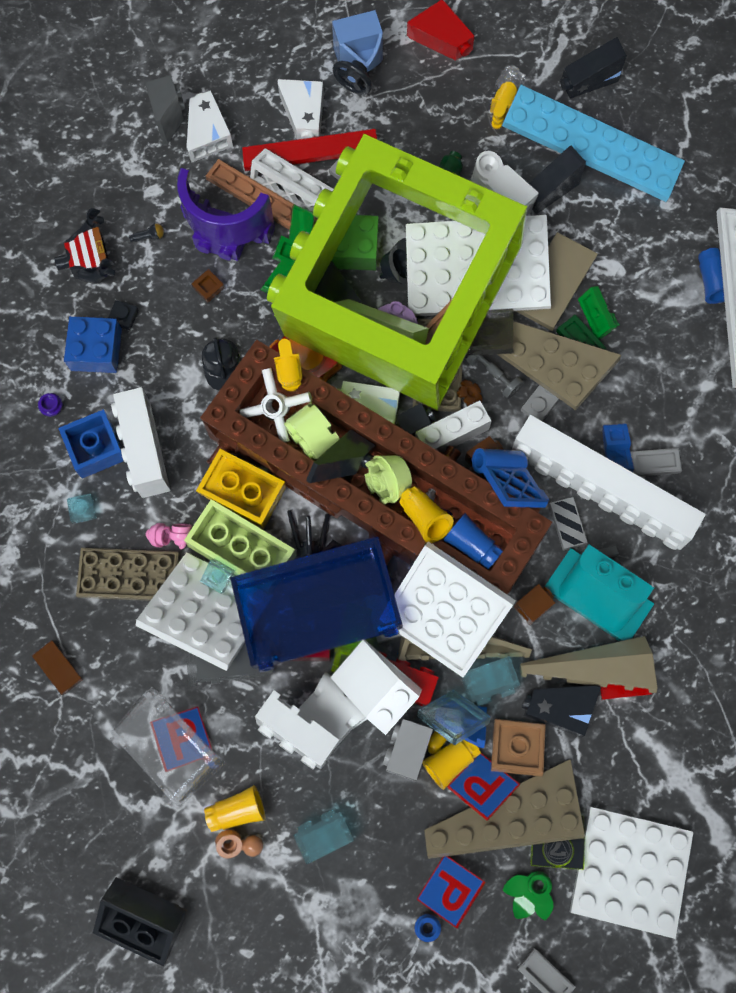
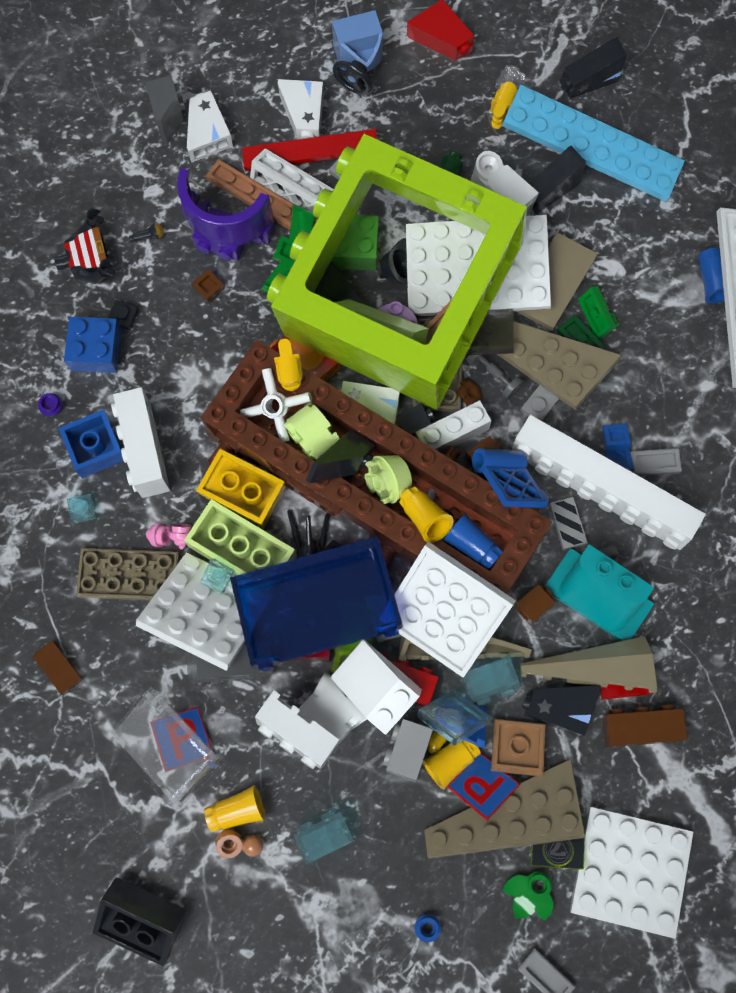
(219, 361): black piece -> none
(451, 891): blue piece -> none
(644, 726): none -> reddish brown brick

